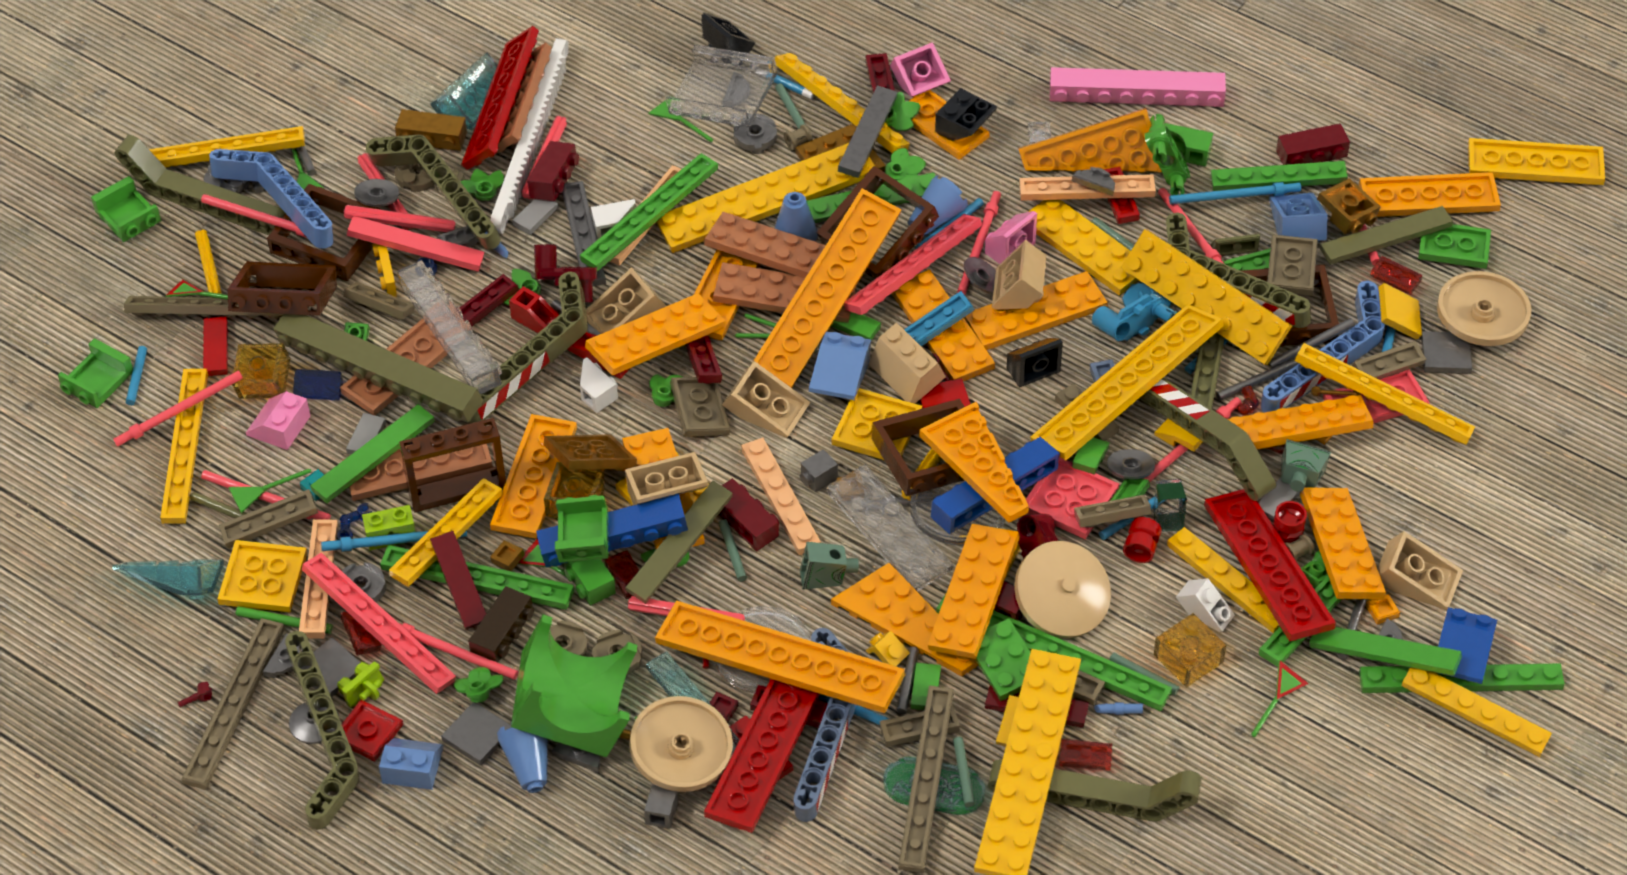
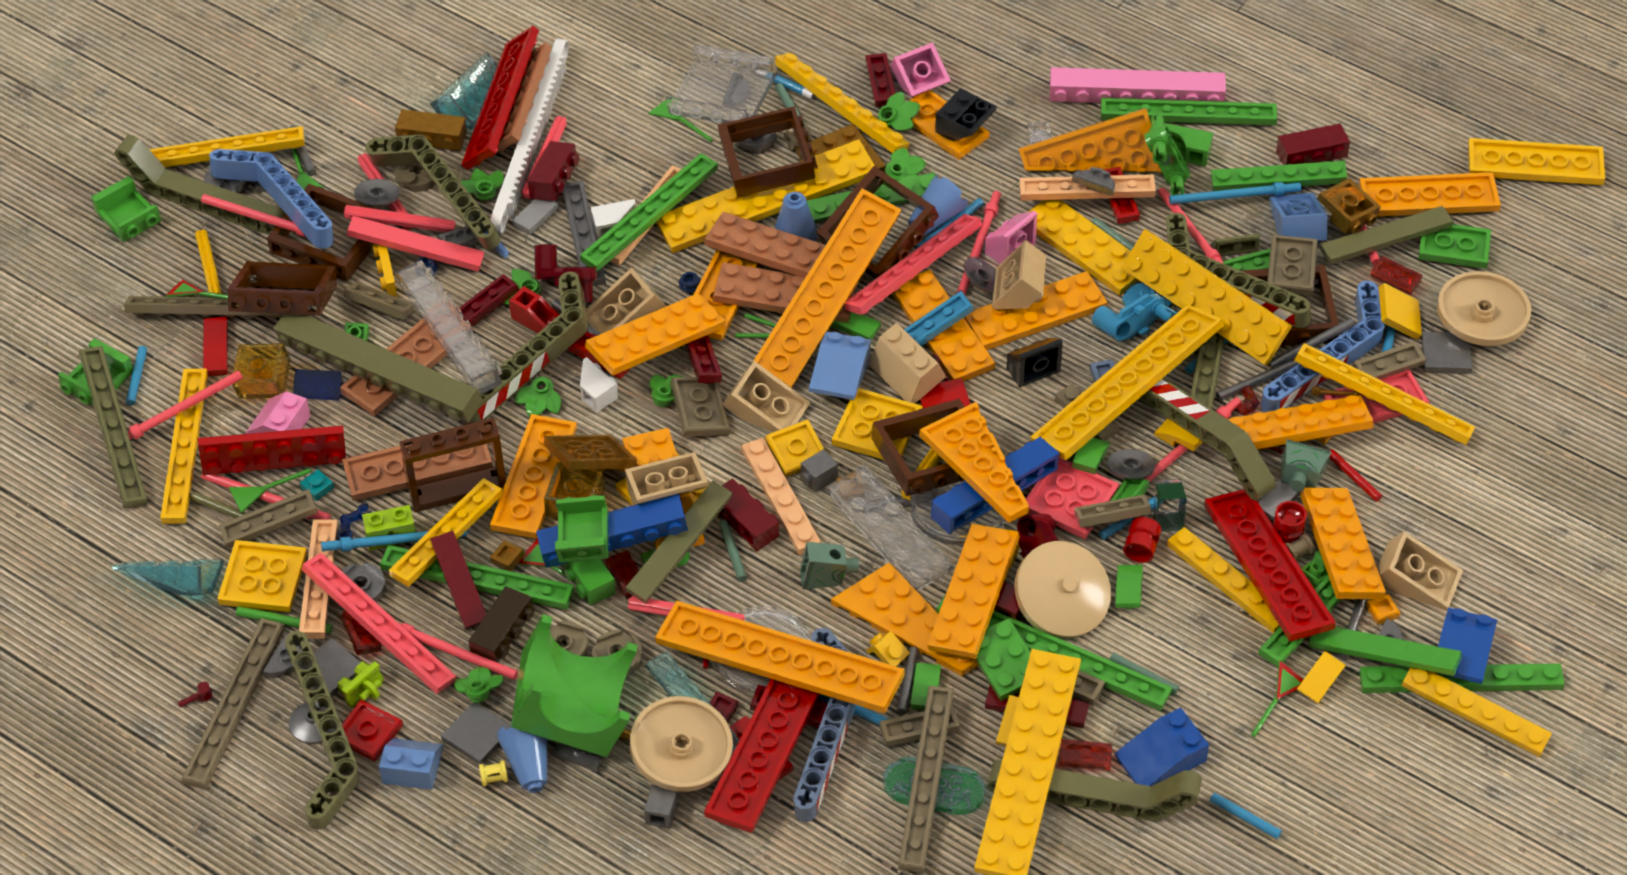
(113, 427): none -> olive tile
(272, 450): none -> red plate
(367, 428): light grey tile -> none
(371, 454): bright green tile -> none
(493, 773): none -> light yellow bush
(538, 400): none -> bright green plate
(689, 282): none -> dark blue plate
(724, 35): black slope -> none
(759, 126): none -> reddish brown window
(793, 446): none -> yellow tile
(867, 131): flat silver tile -> none
(963, 772): sand green bar -> none
(1119, 708): medium blue piece -> none
(1129, 586): none -> bright green slope
(1163, 749): none -> blue slope
(1189, 650): clear yellow brick -> none
(1194, 111): none -> bright green plate
(1206, 603): white slope -> none
(1245, 815): none -> dark azure bar
(1321, 677): none -> yellow slope
(1355, 476): none -> red bar

